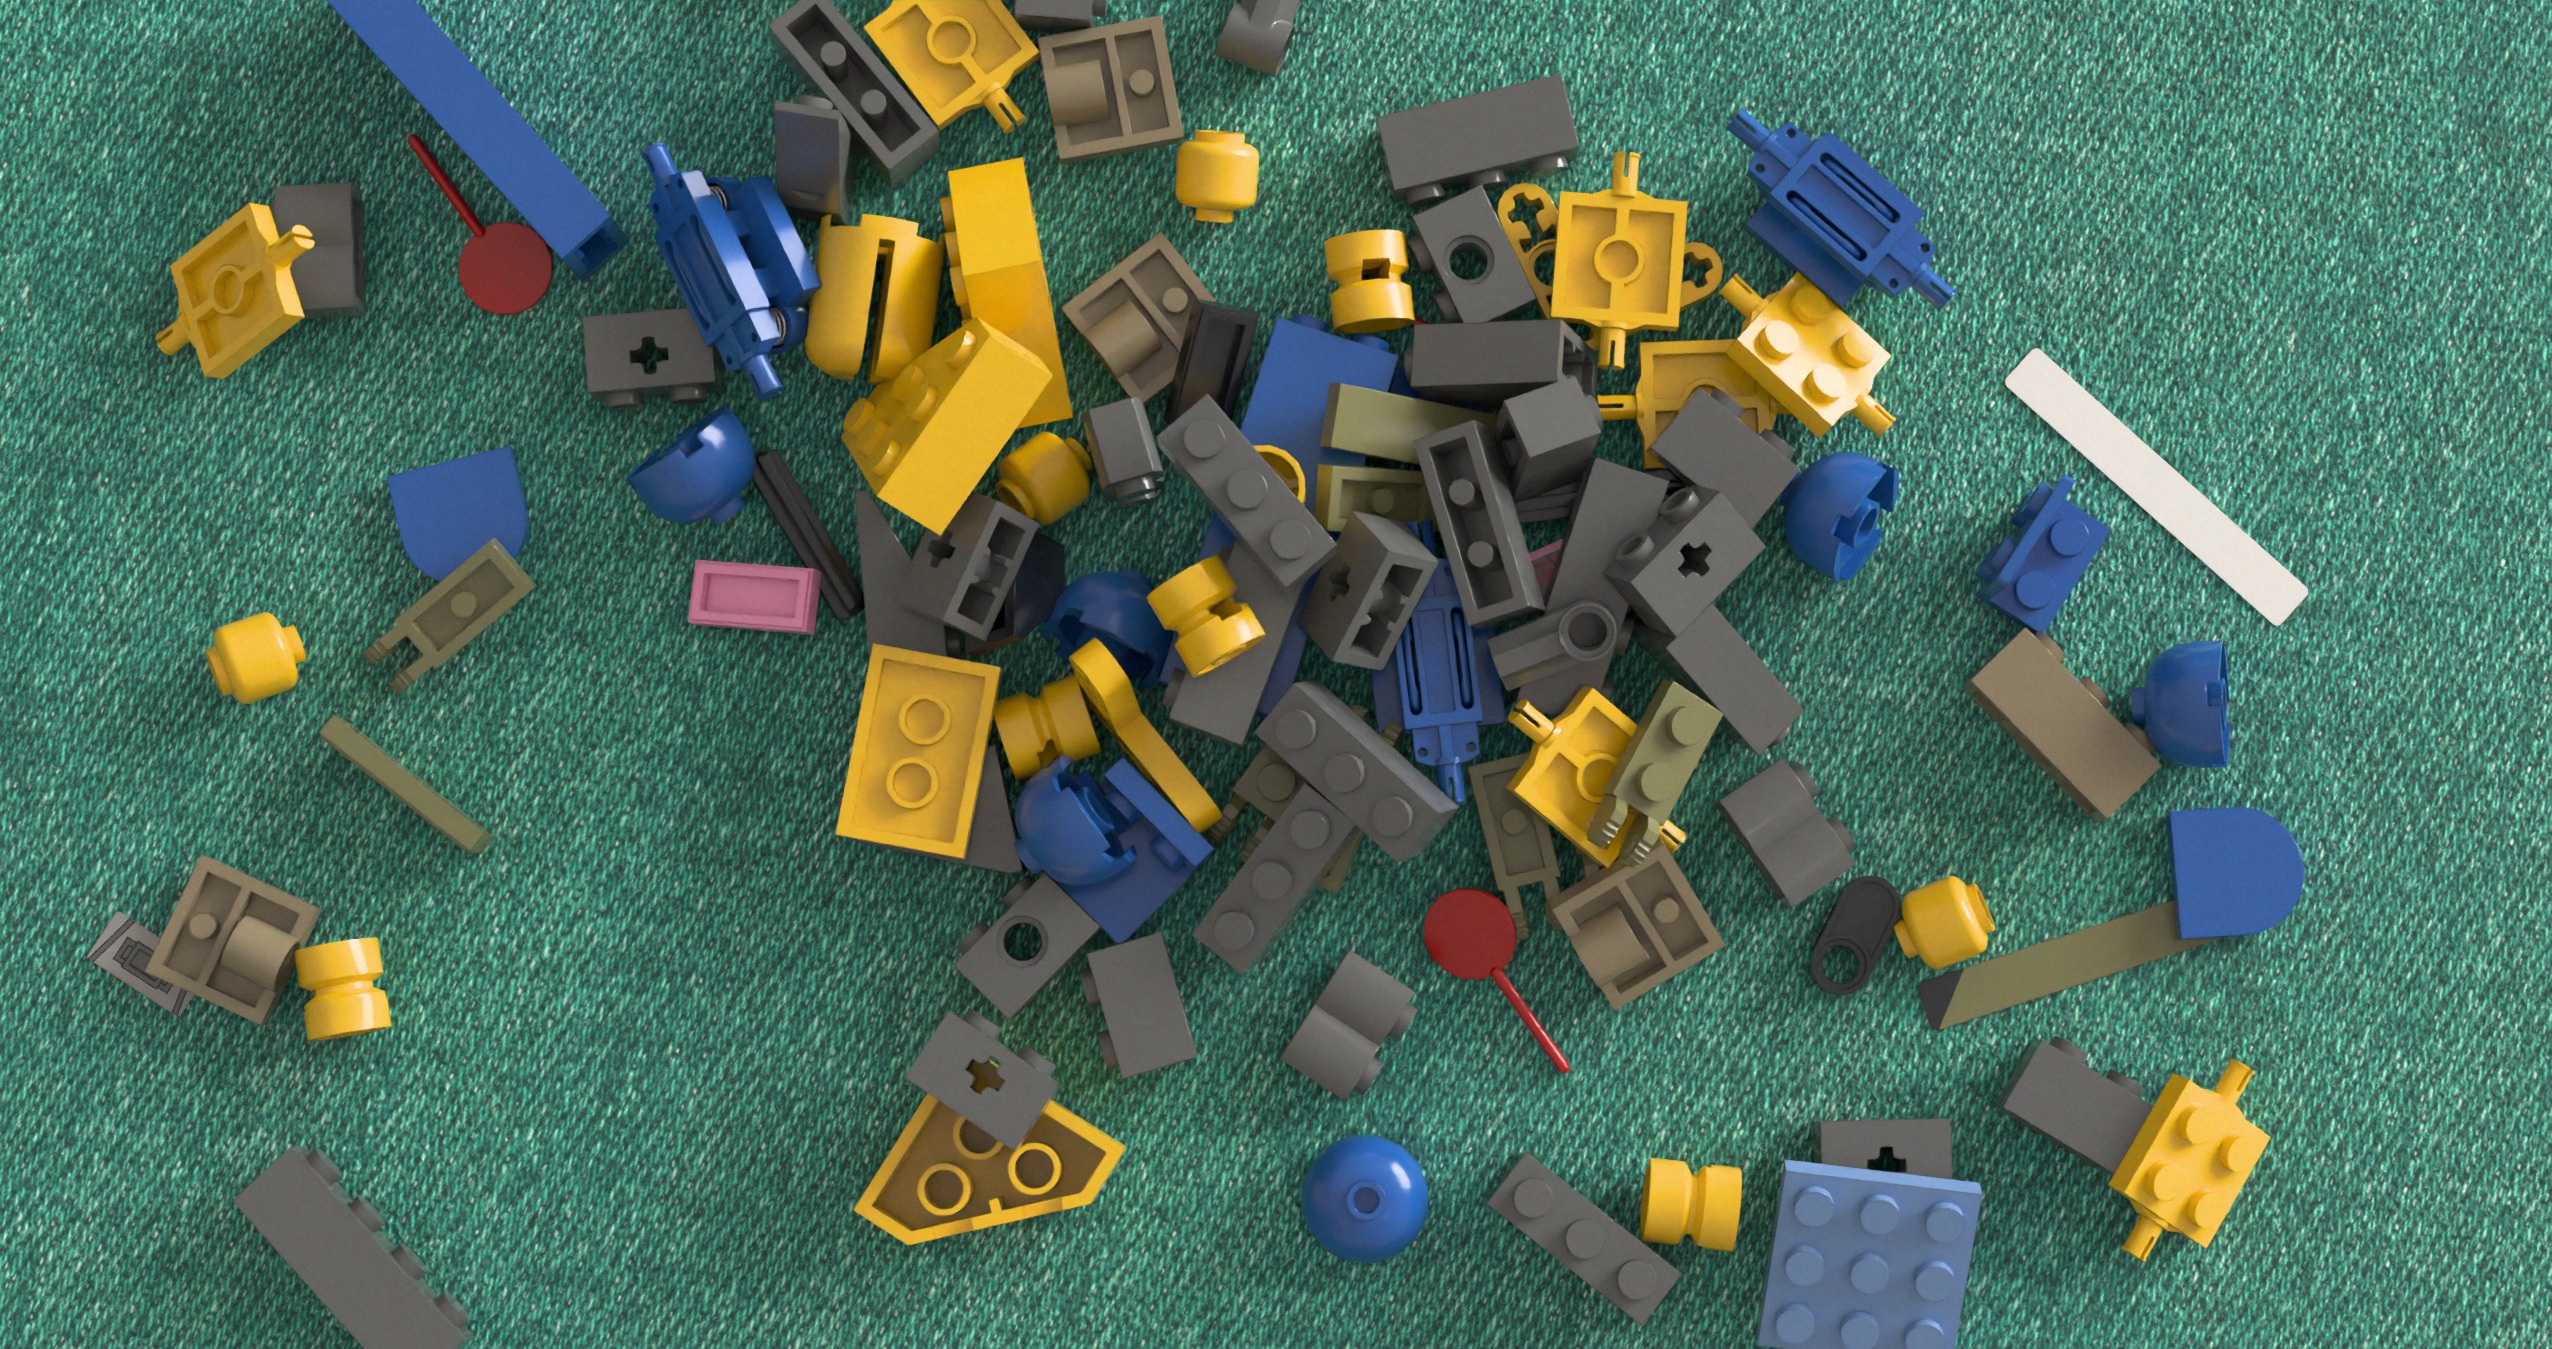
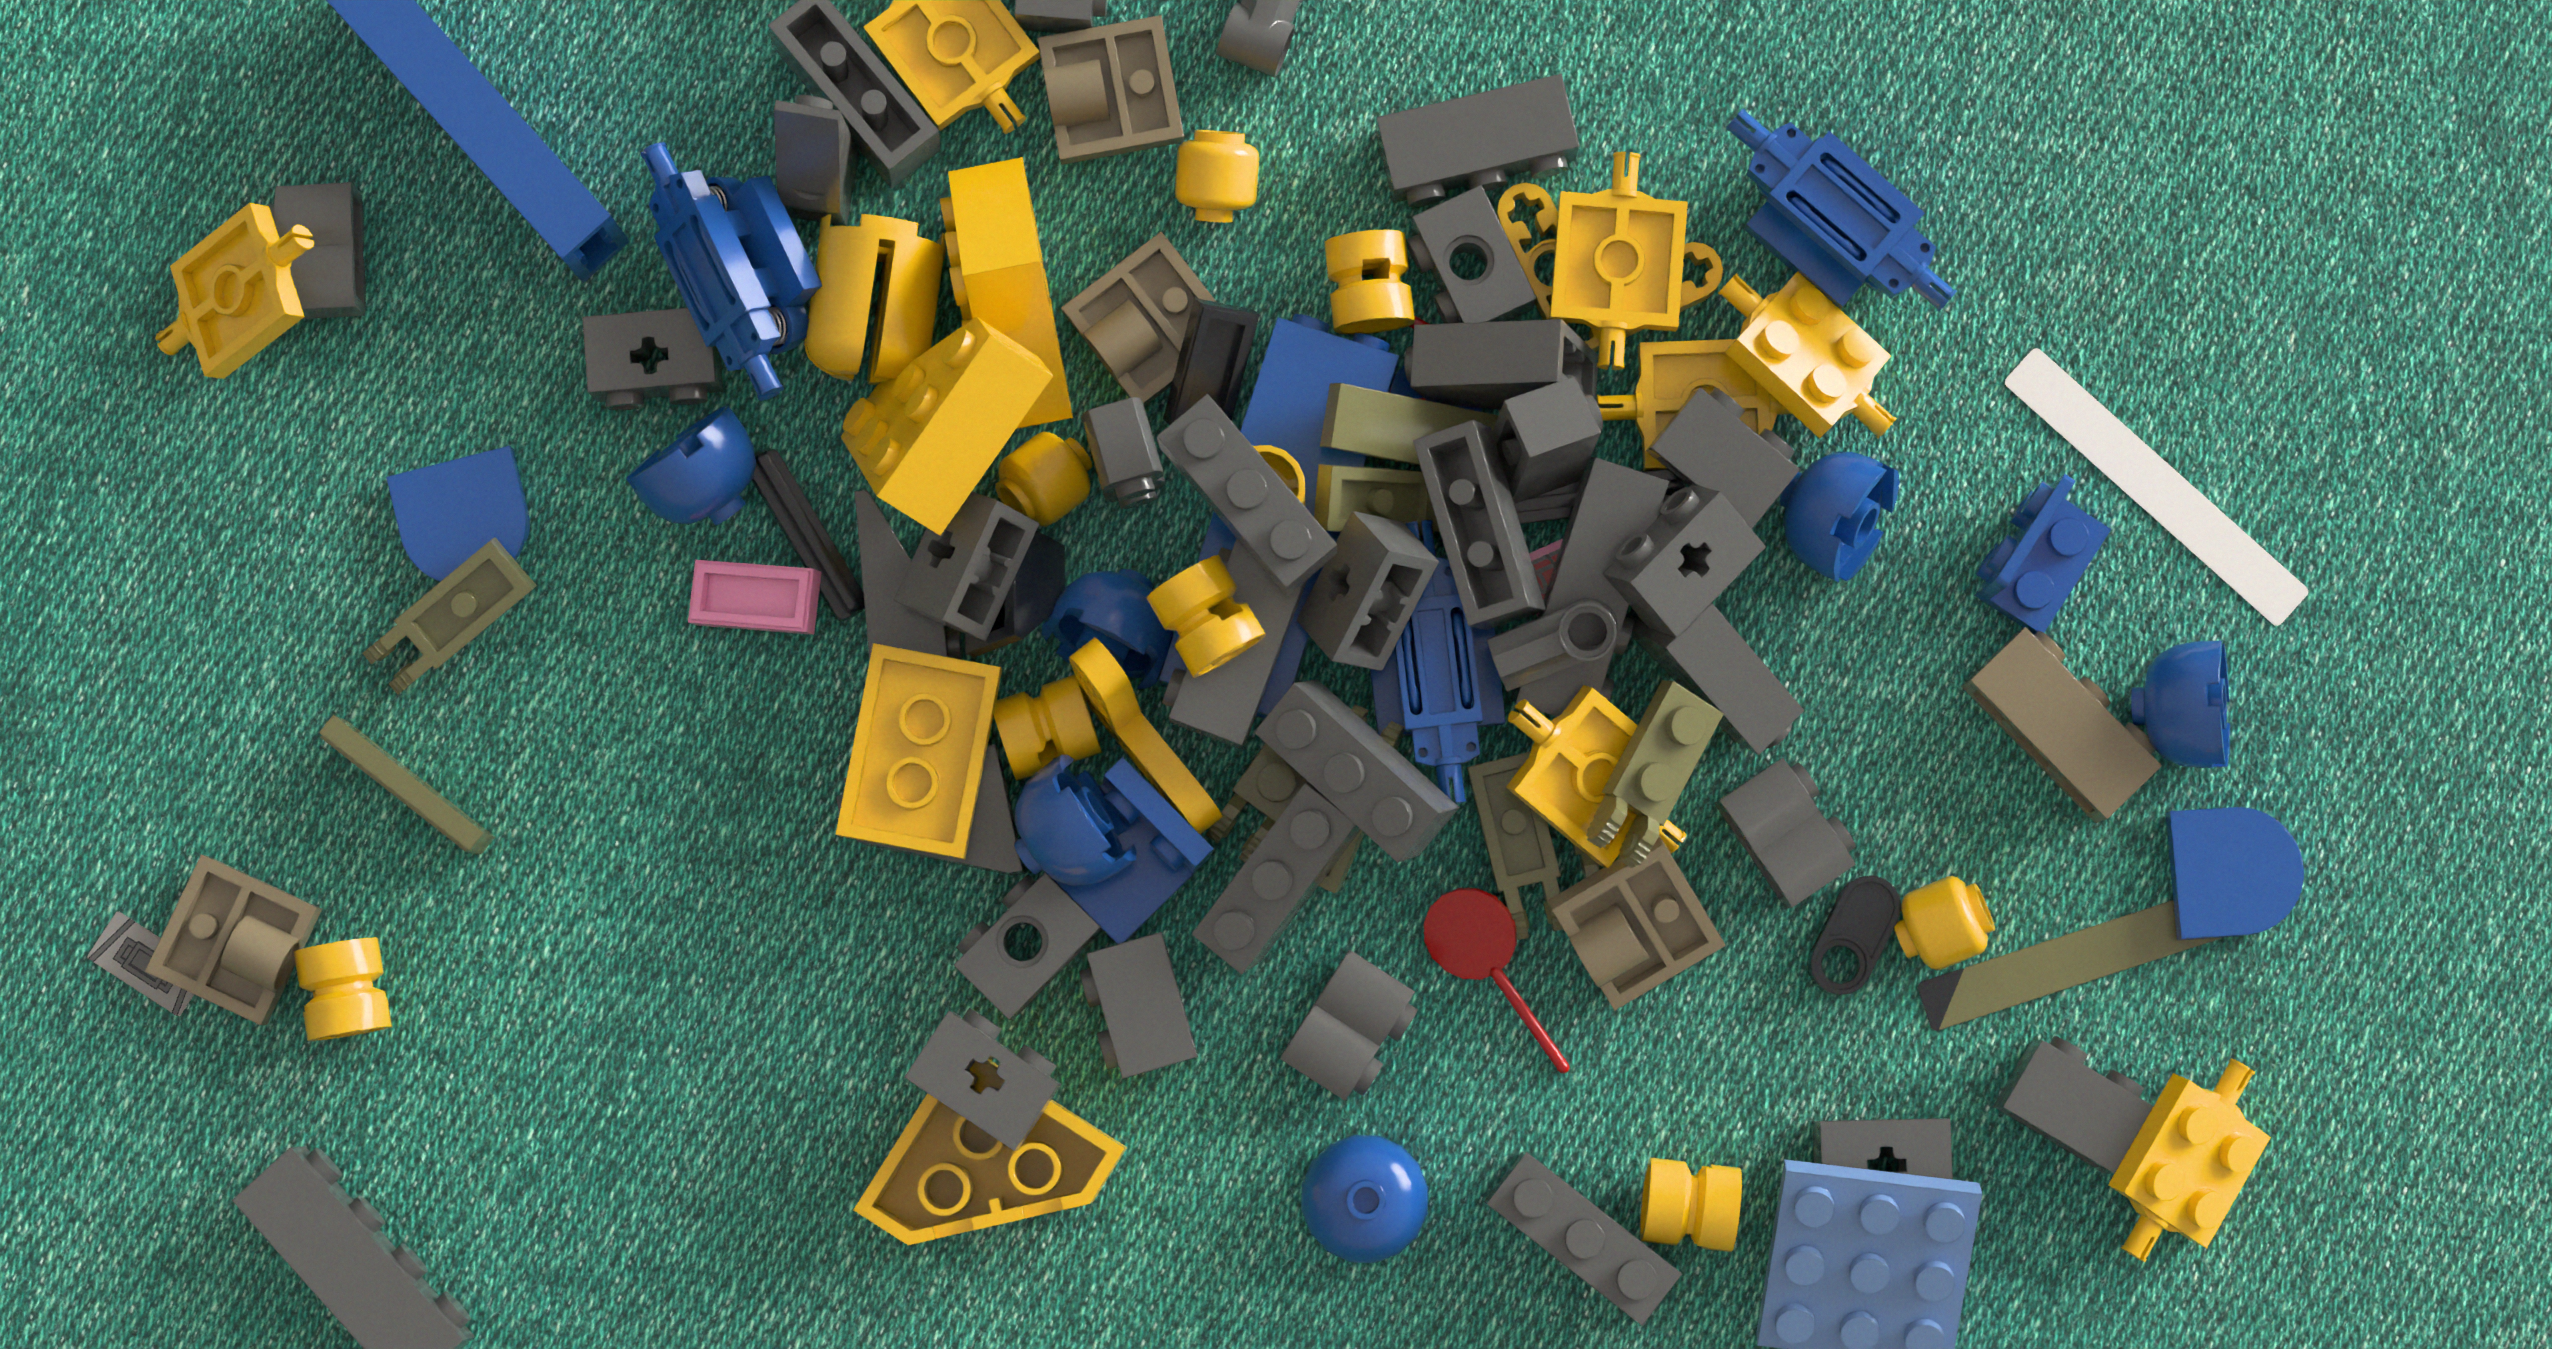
(255, 658): yellow head -> none
(502, 265): red piece -> none

